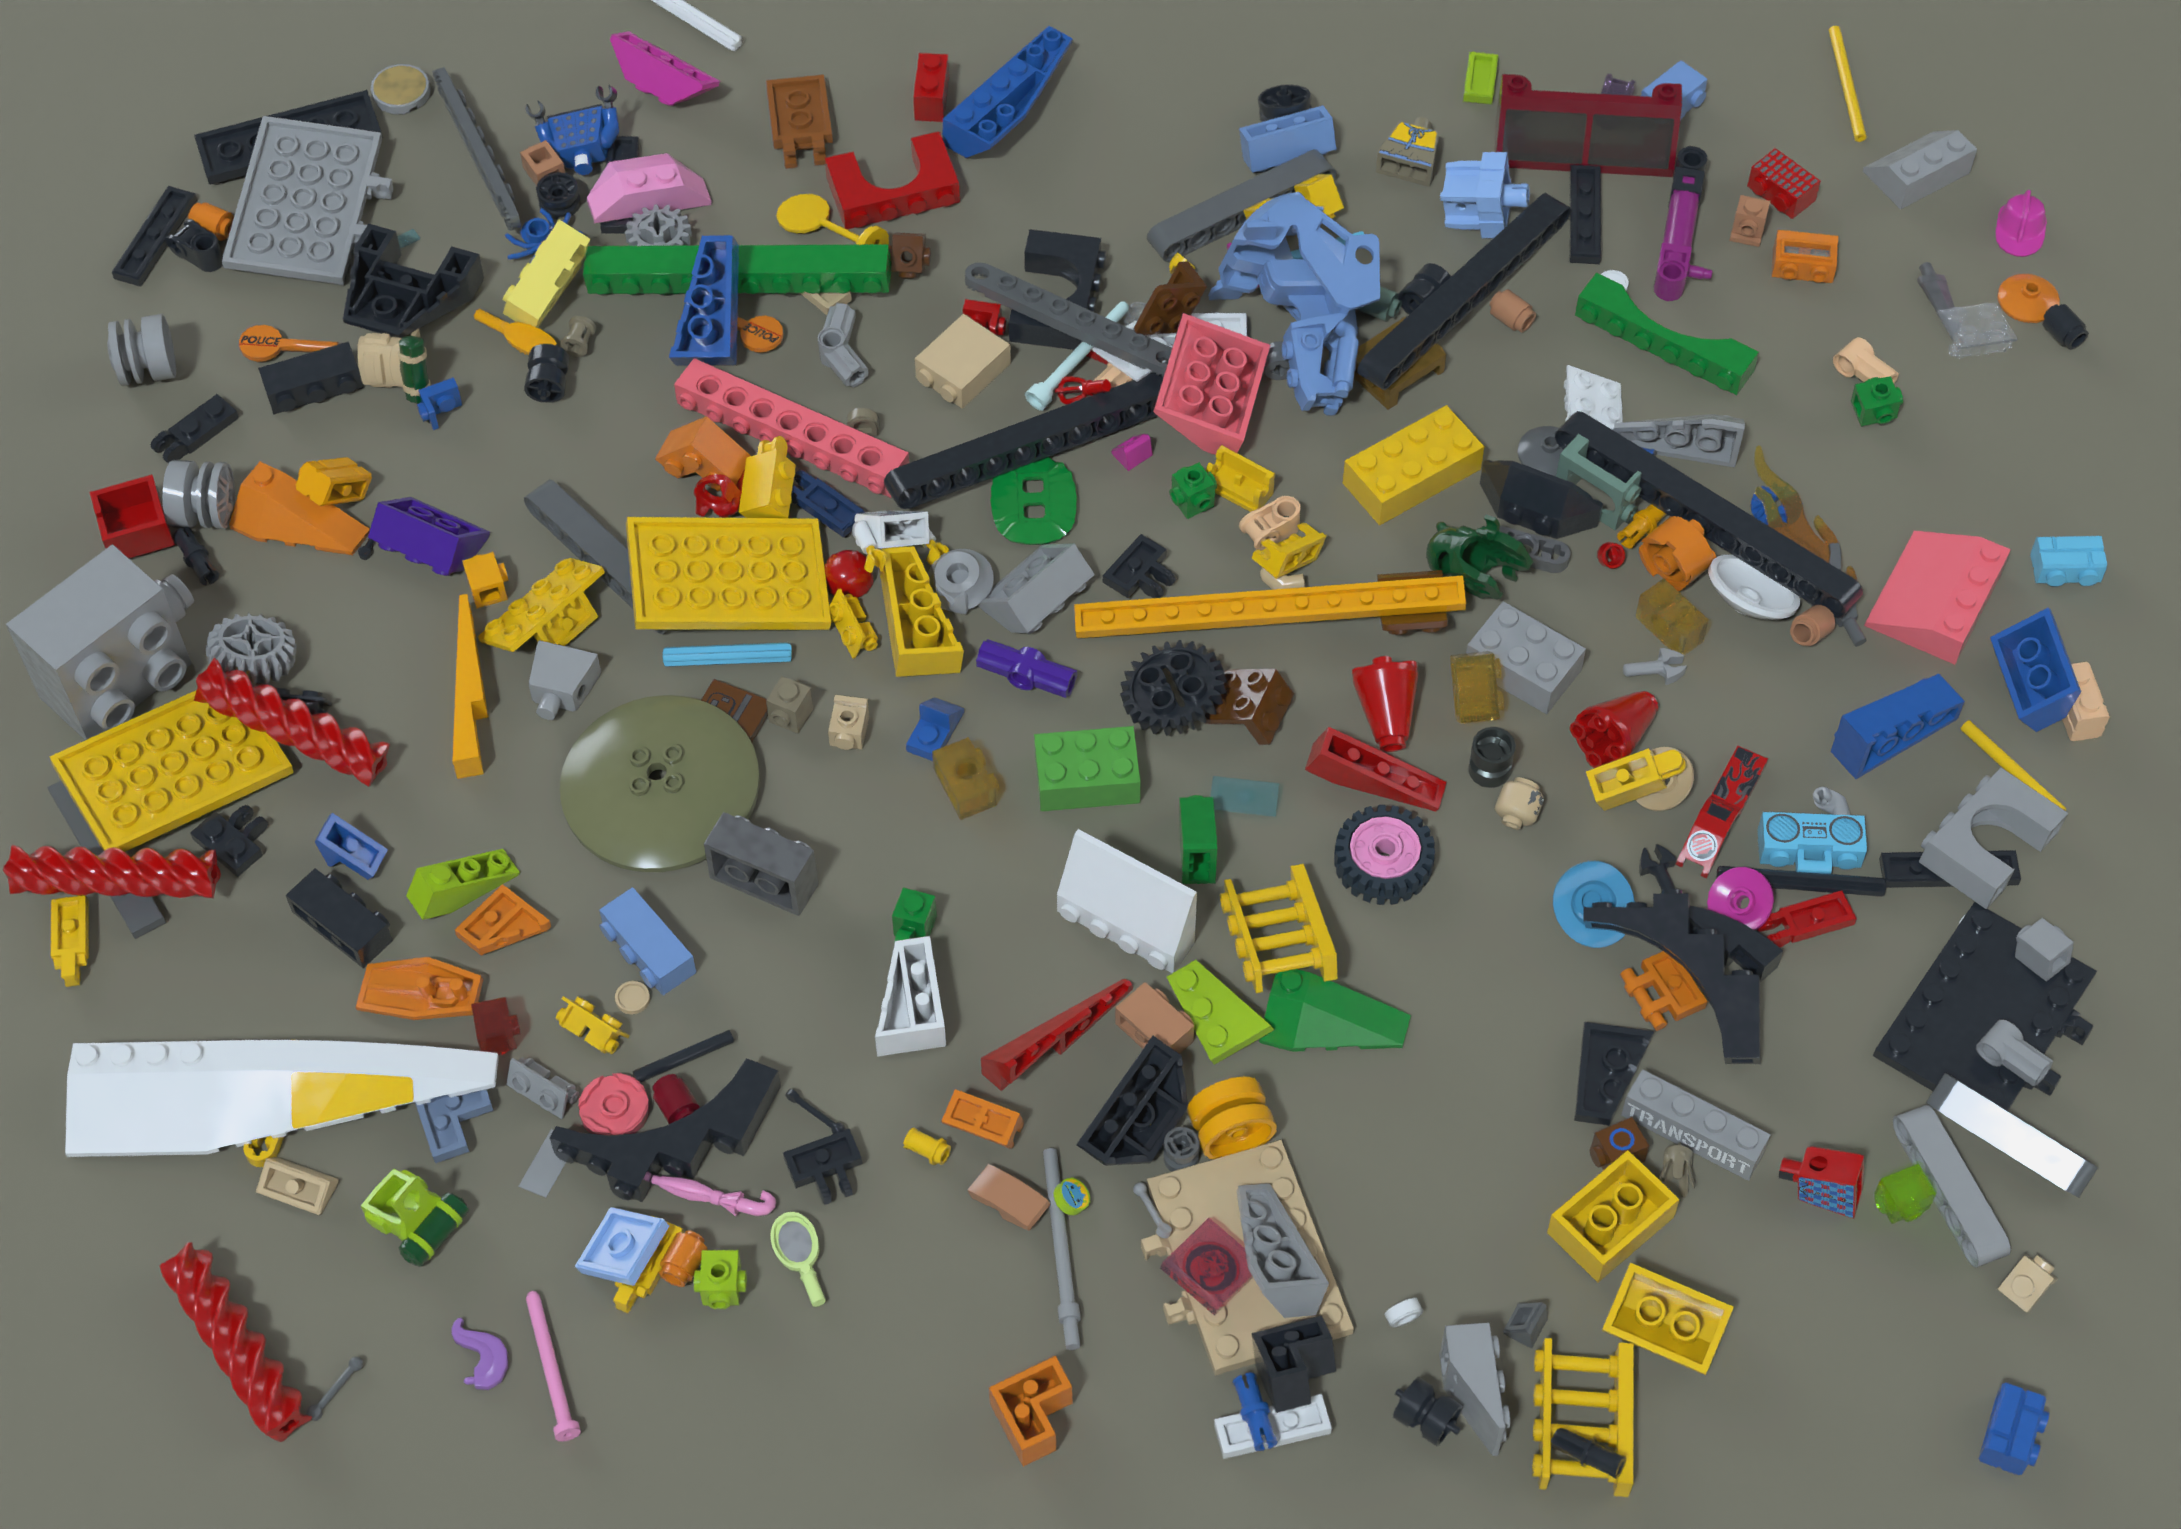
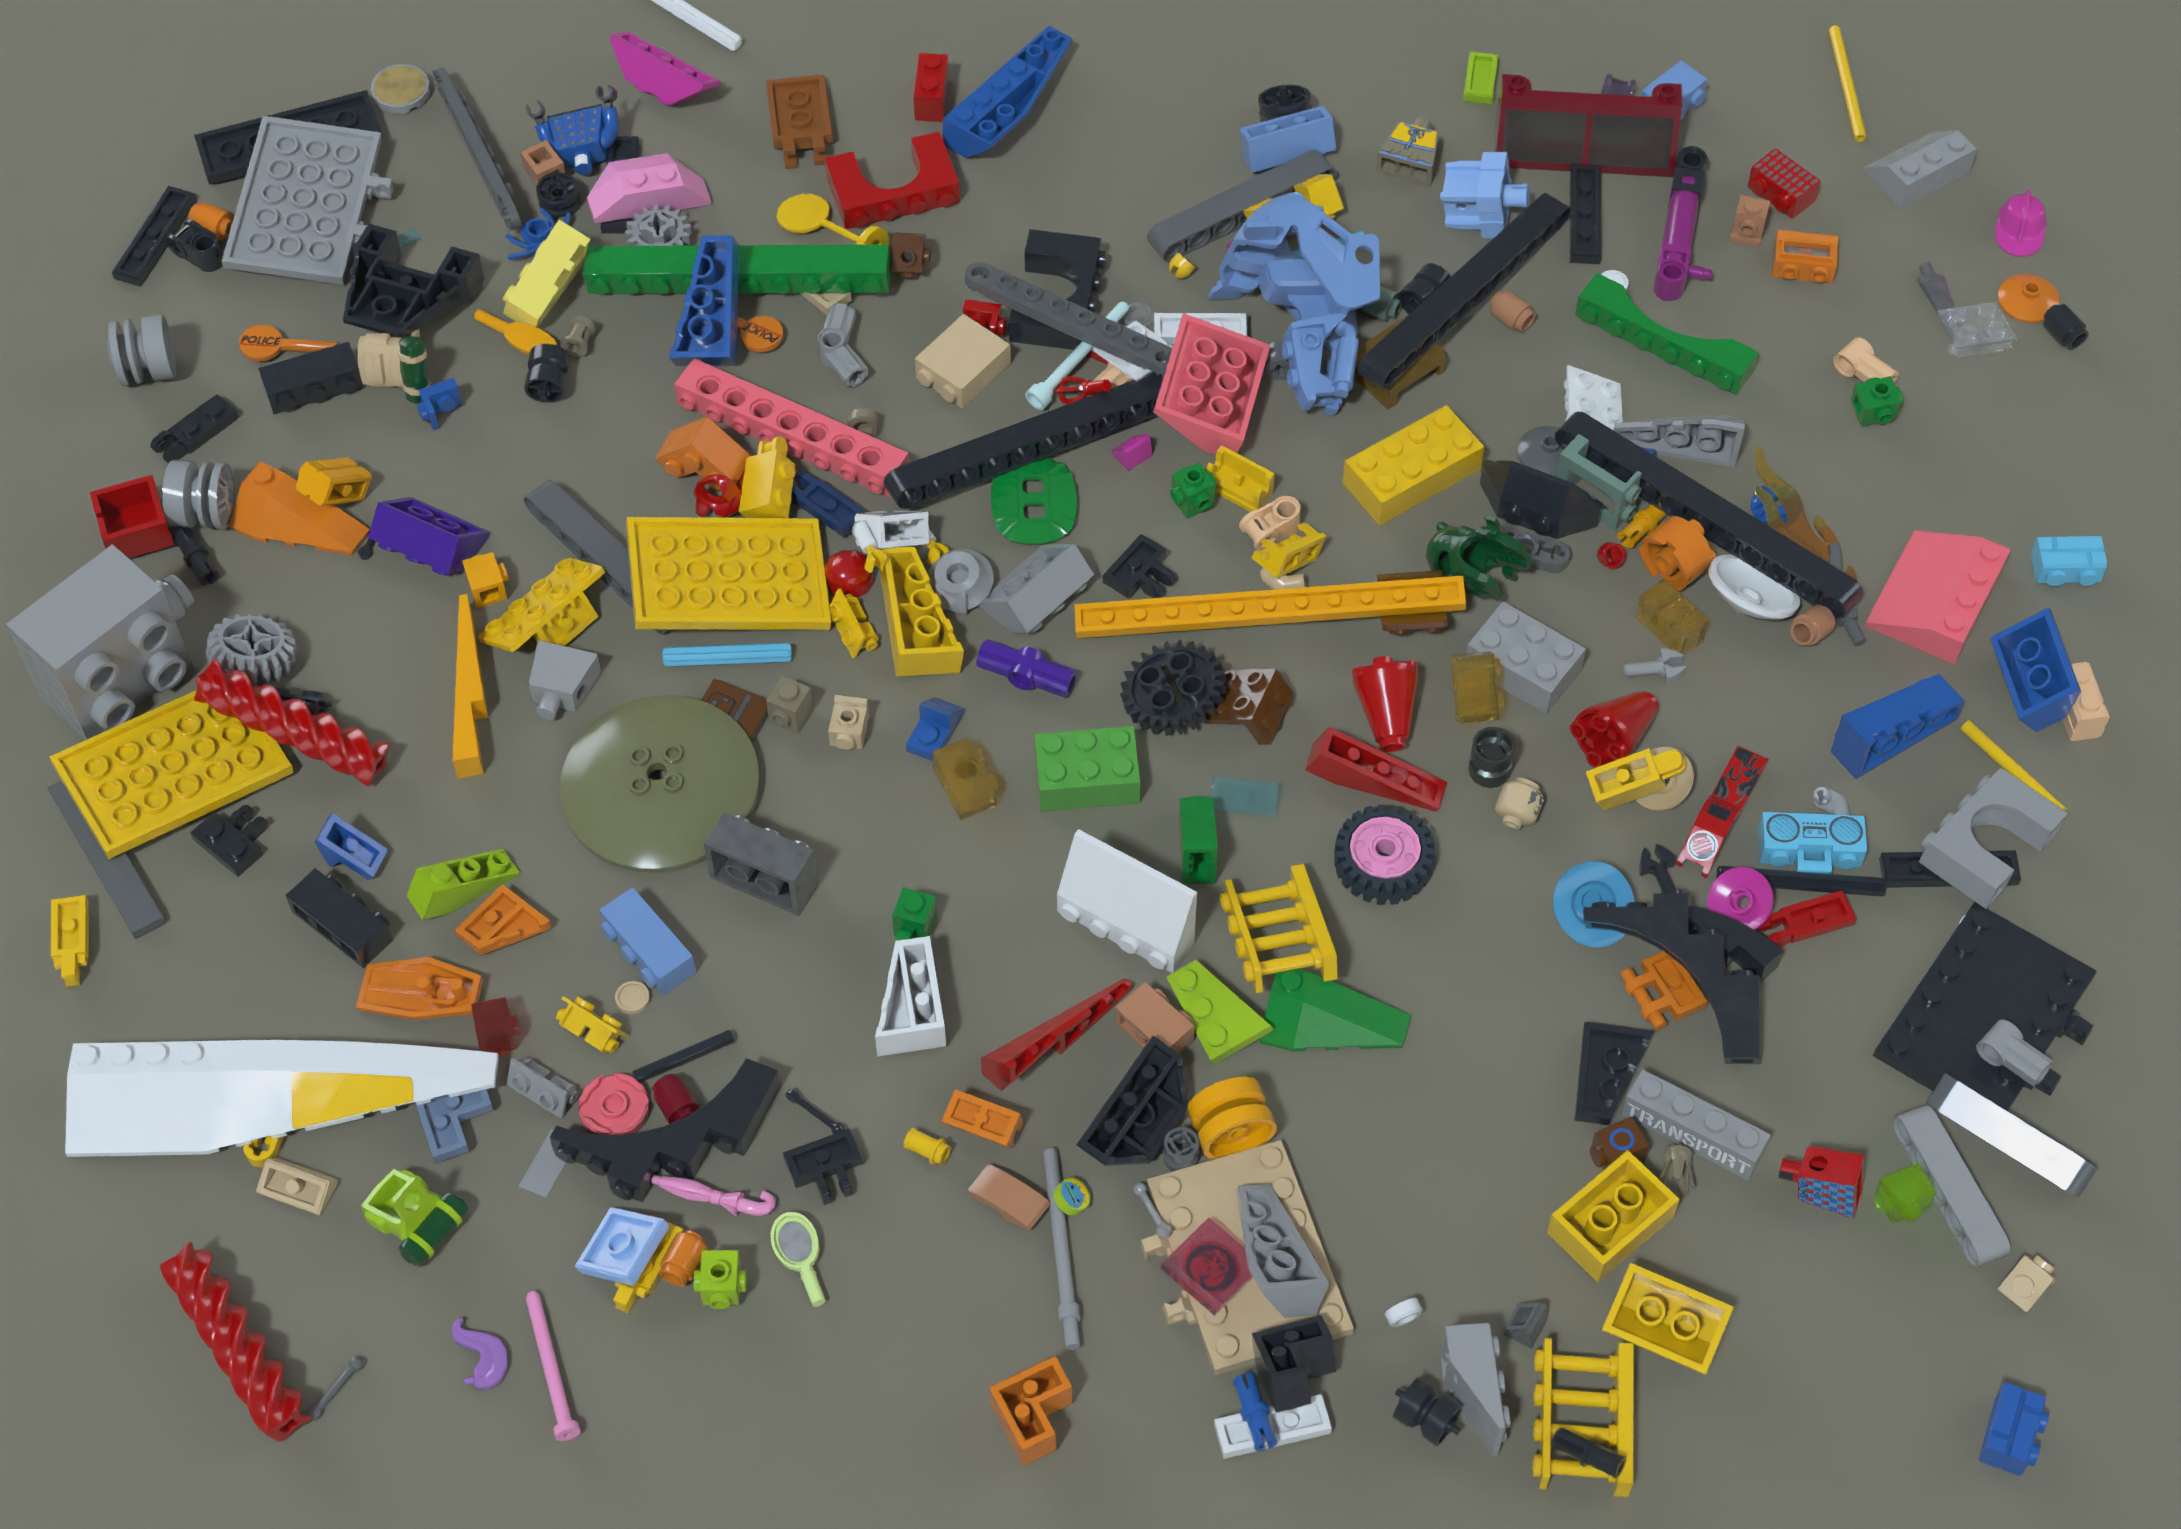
(112, 872): red piece -> none
(1170, 301): reddish brown bracket -> none
(2043, 948): light grey brick -> none

